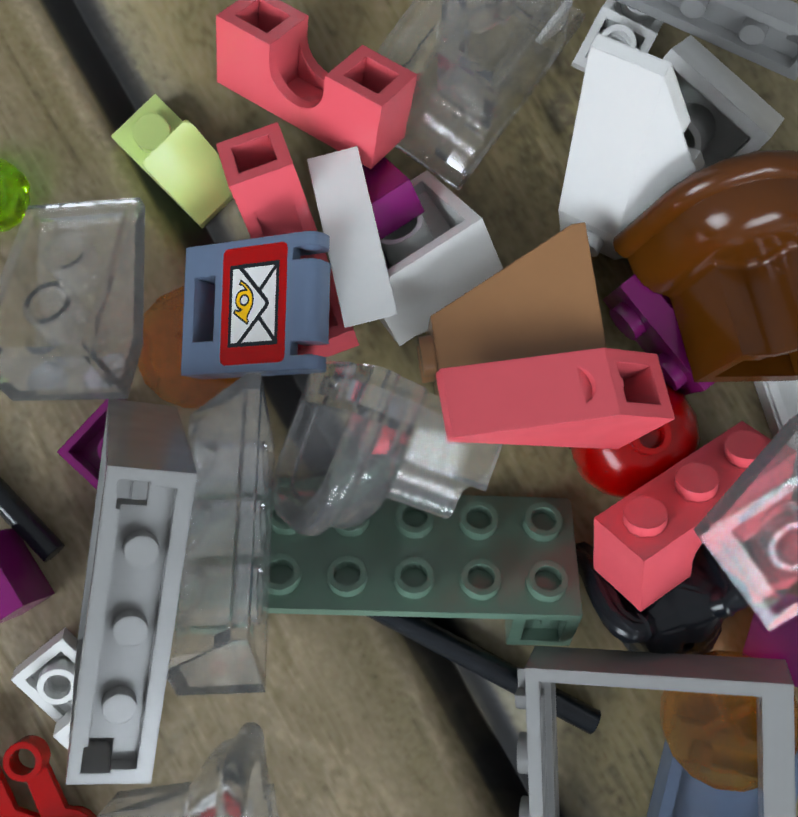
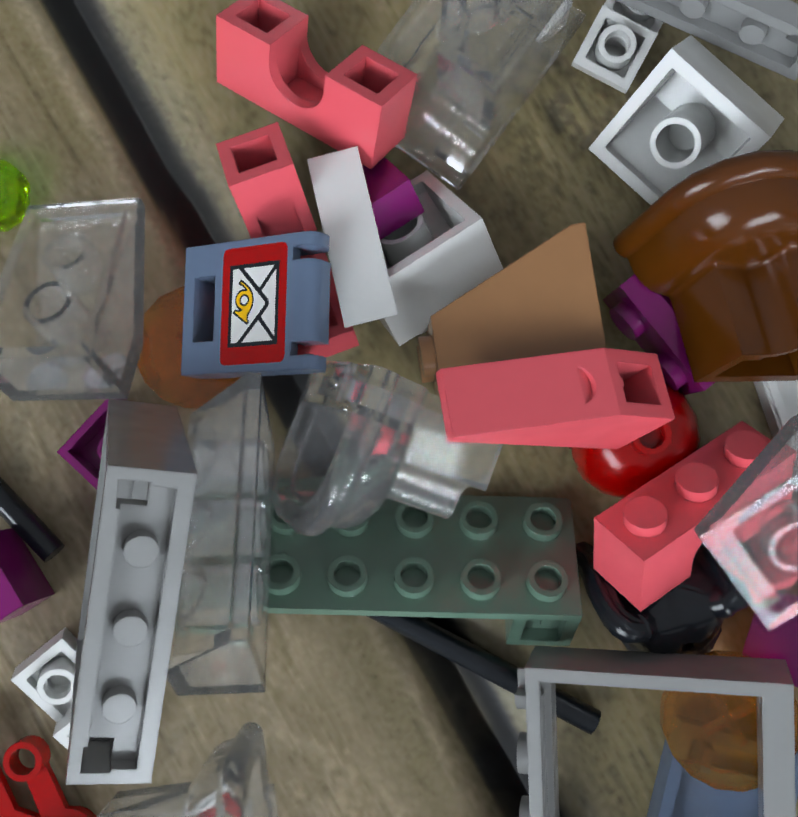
(176, 159): yellowish green slope -> none
(624, 142): white wedge -> none

